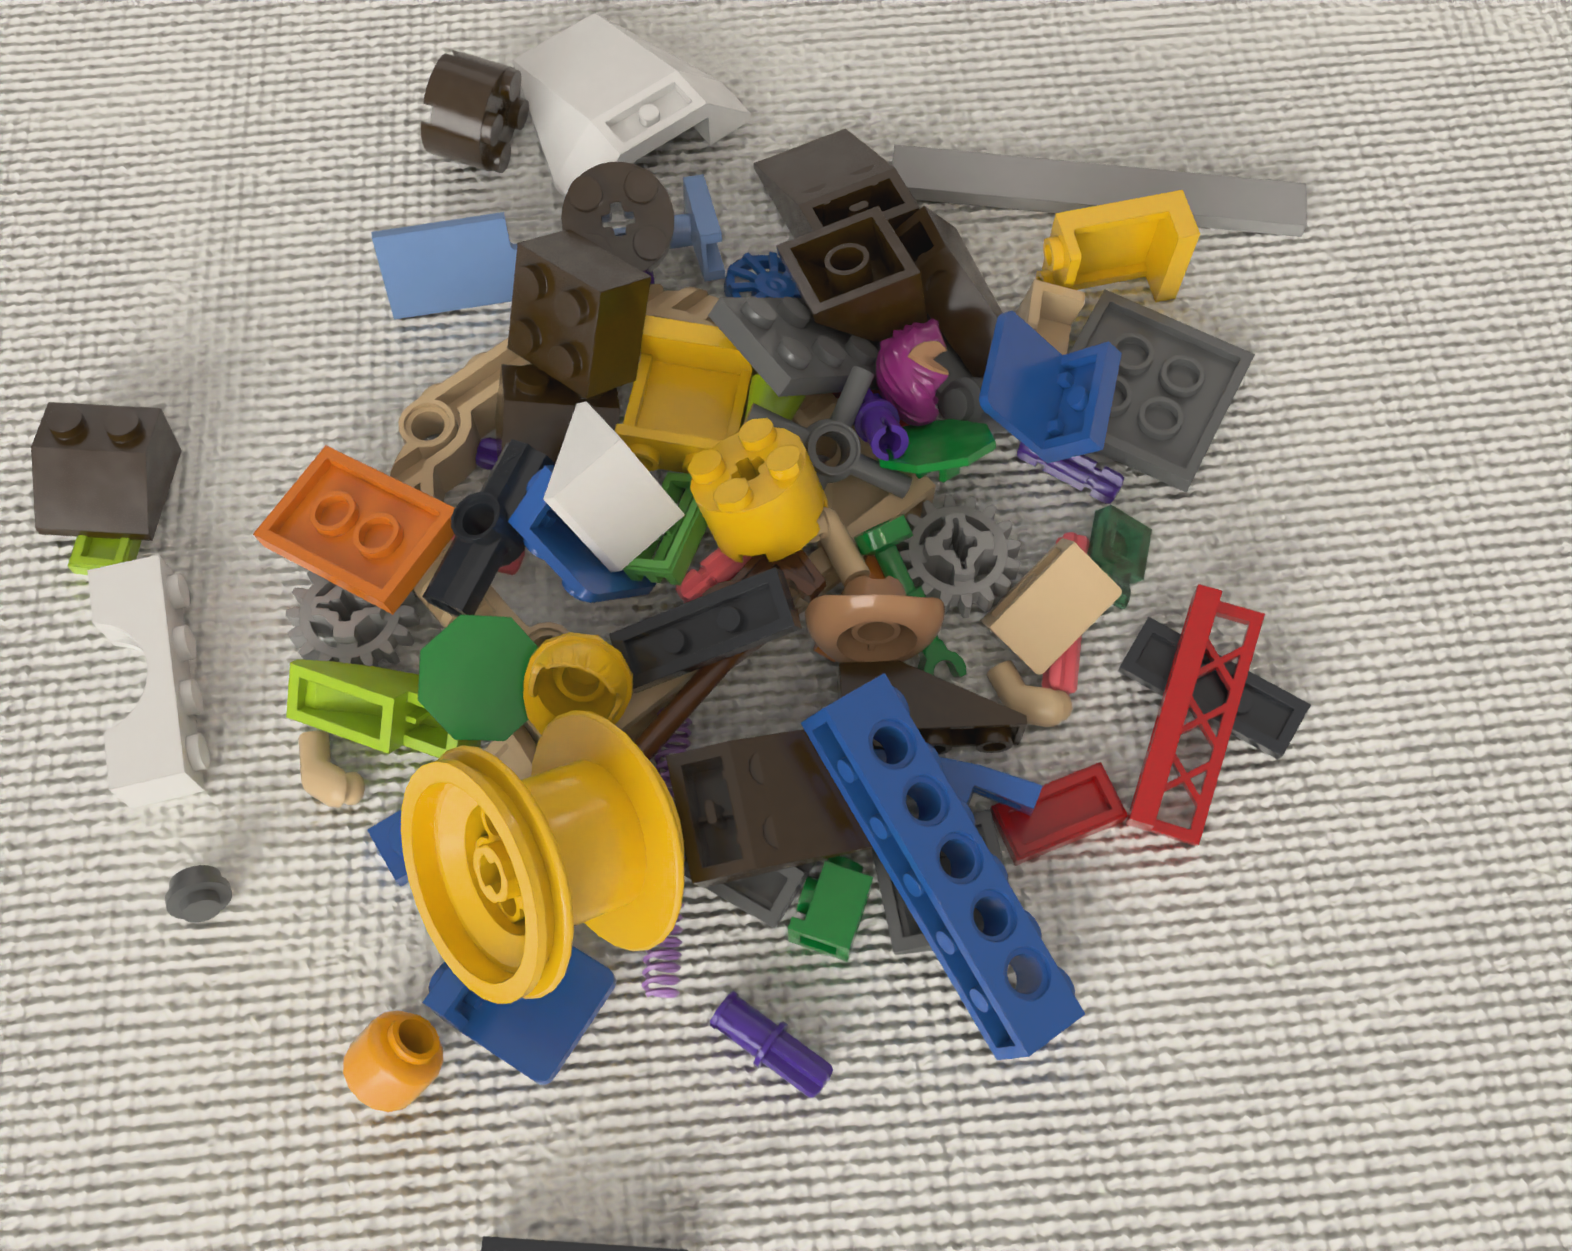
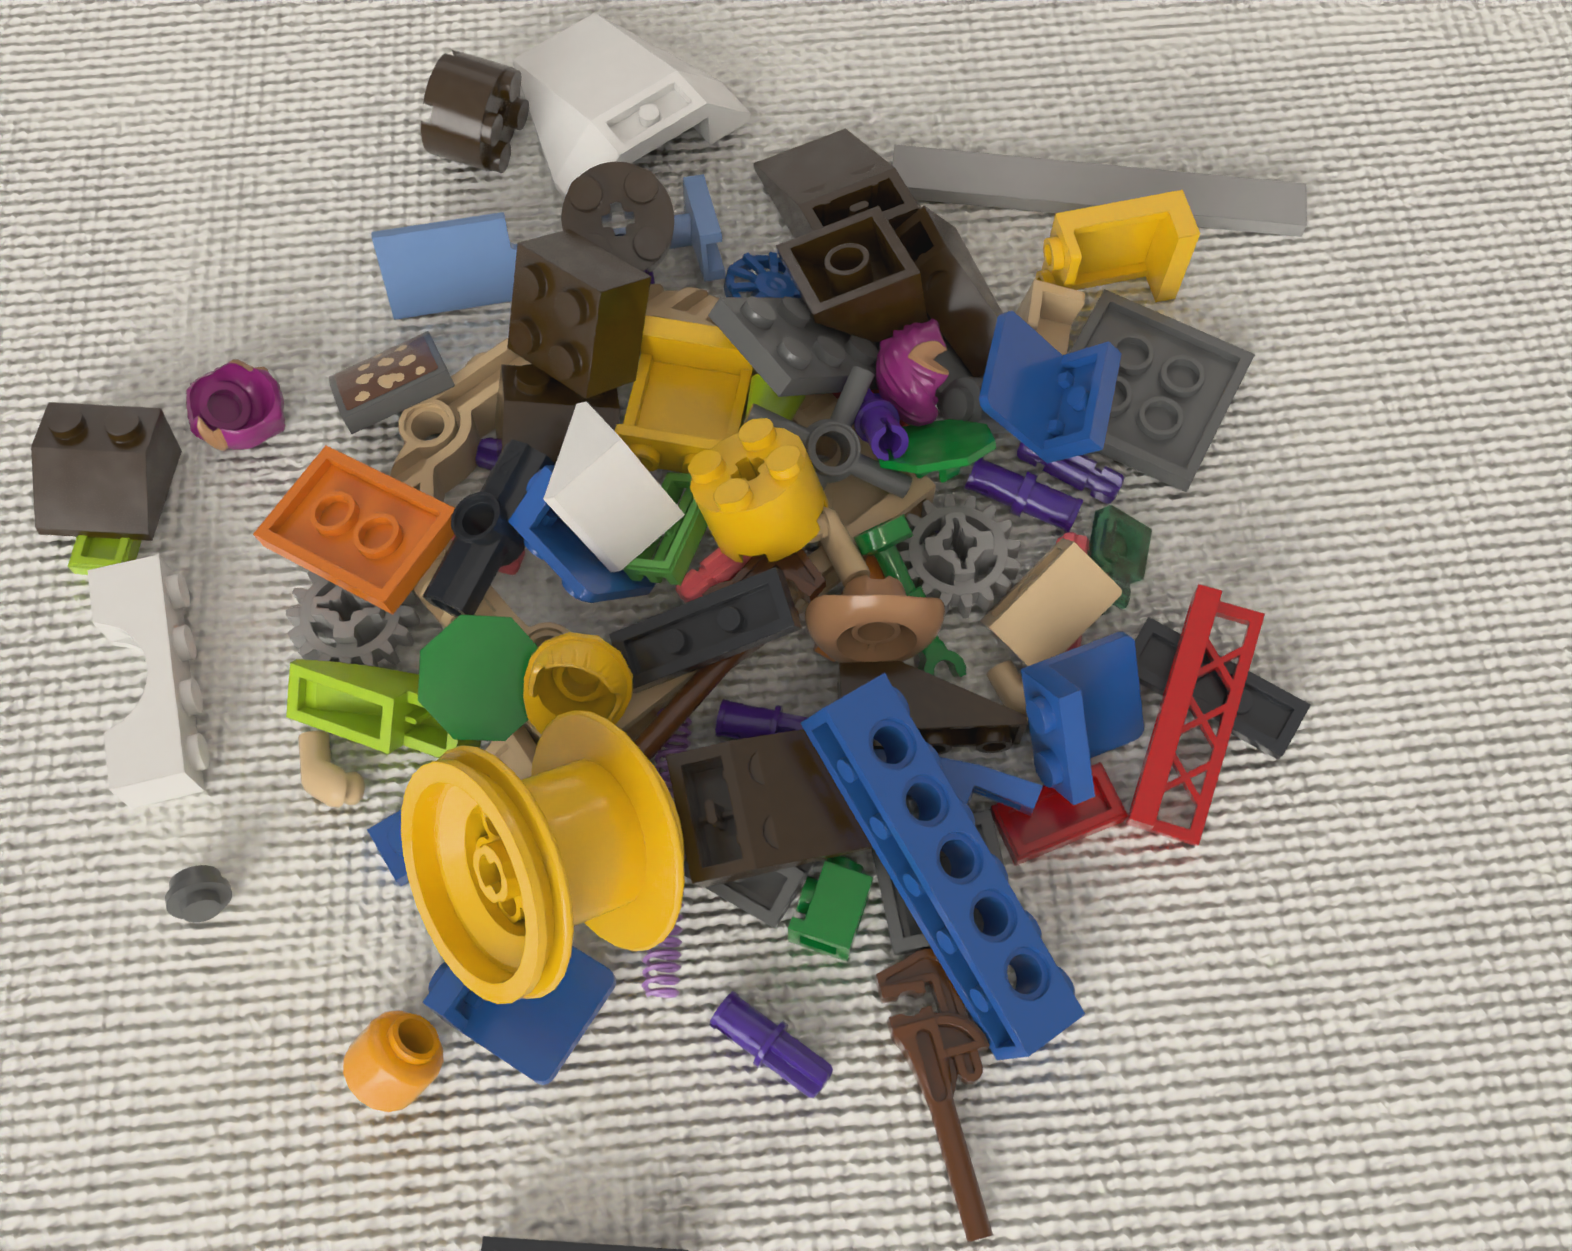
(235, 406): none -> magenta hair
(390, 382): none -> slope
(746, 721): none -> dark purple axle
(938, 1052): none -> reddish brown piece
(1023, 494): none -> dark purple pin
(1080, 709): none -> blue bracket

